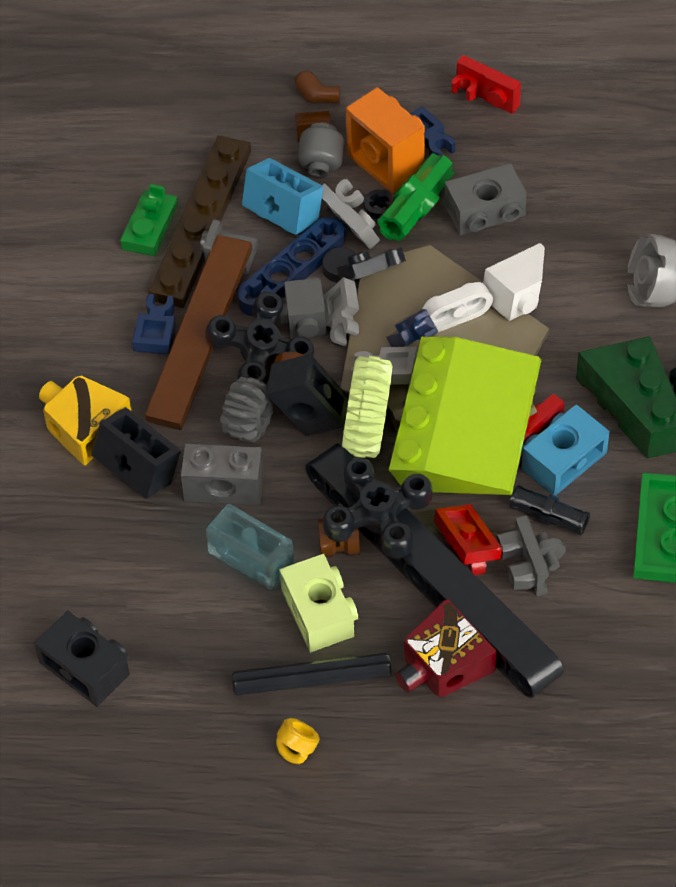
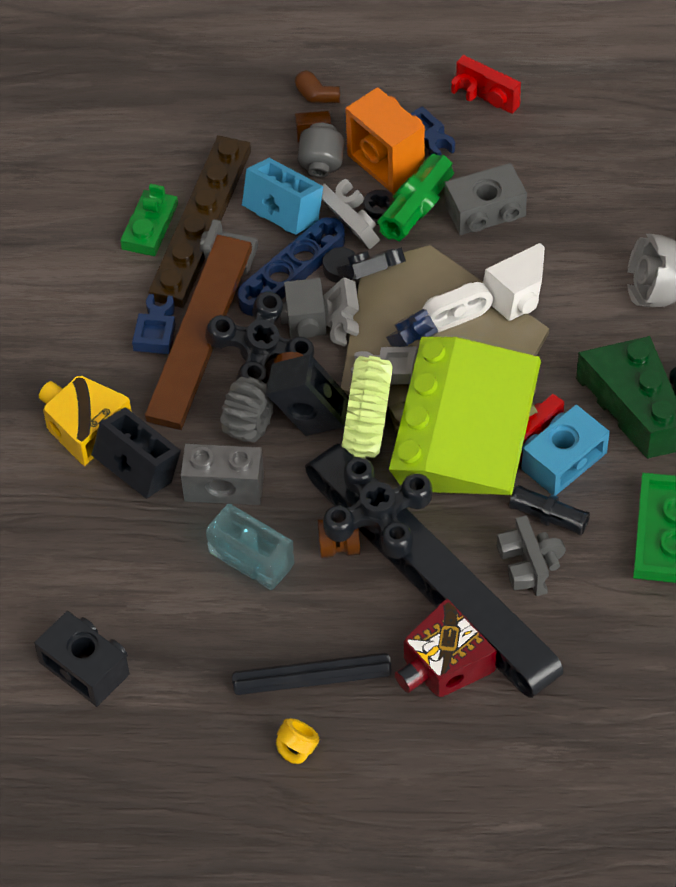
(318, 623): yellowish green brick -> none
(468, 536): red plate -> none

